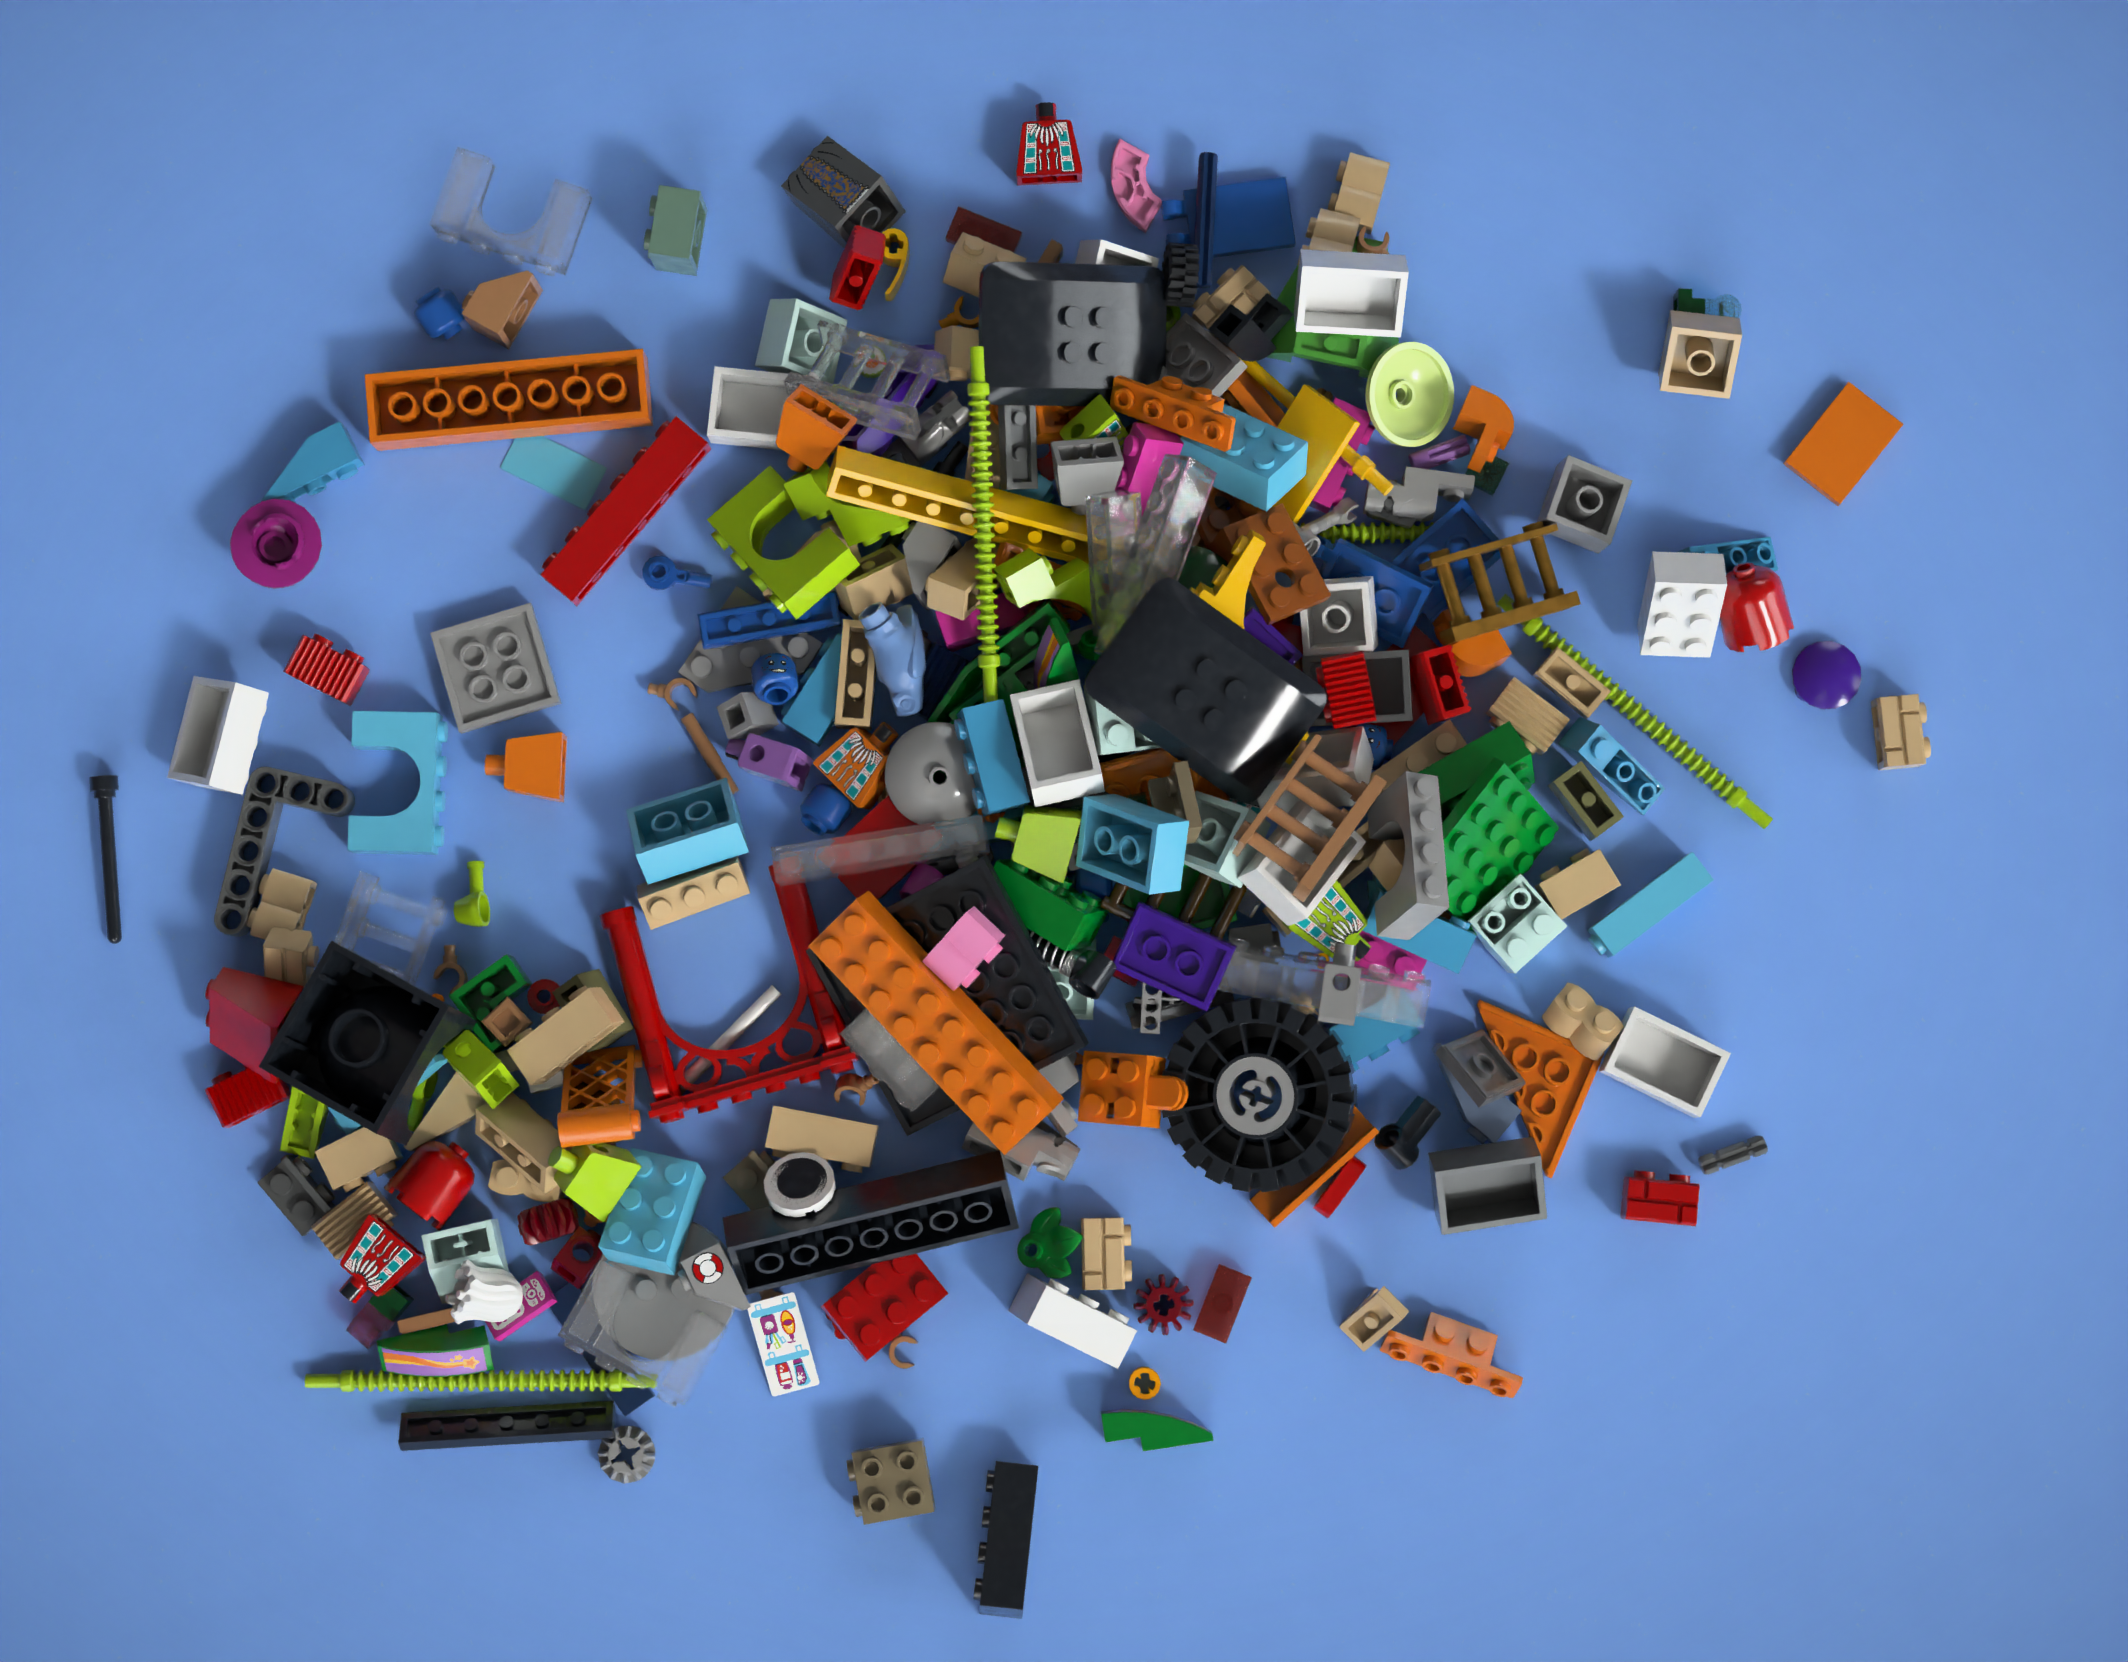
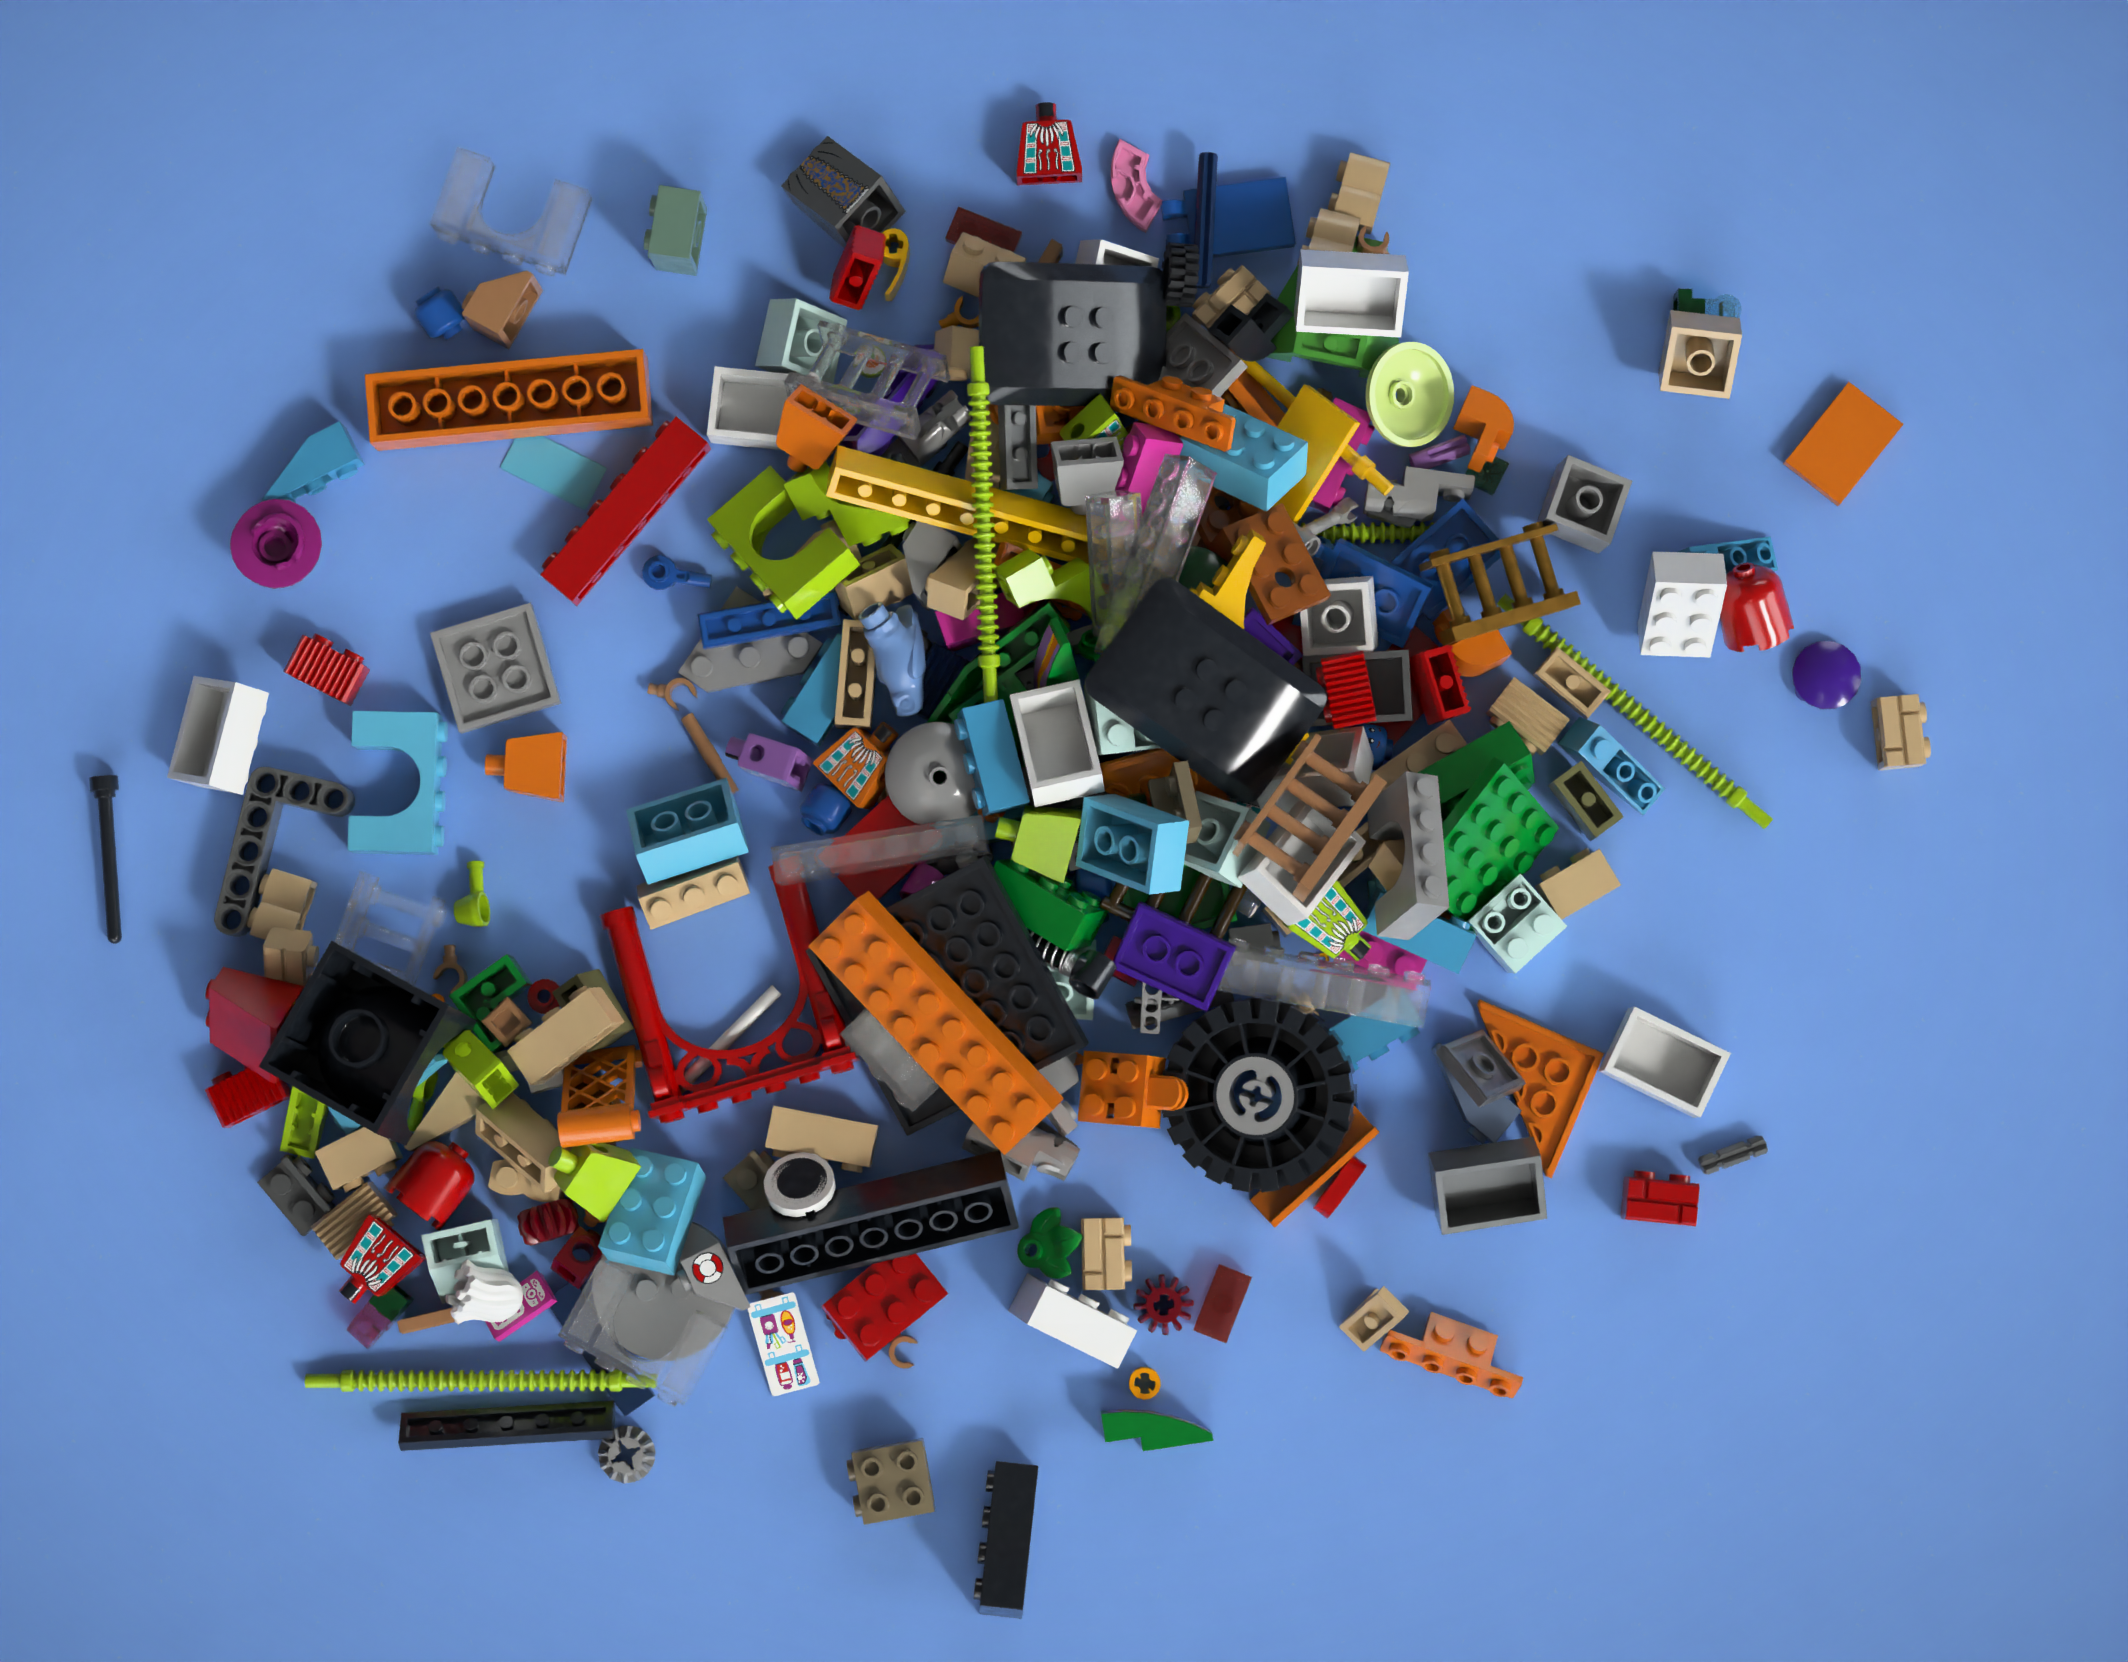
(436, 1352): slope -> none
(746, 715): light grey brick -> none
(774, 678): blue head -> none
(855, 1083): medium nougat piece -> none
(964, 949): bright pink brick -> none
(1335, 1004): light grey torso -> none
(1400, 1139): black piece -> none
(1582, 1021): tan brick -> none
(1649, 905): medium azure brick -> none

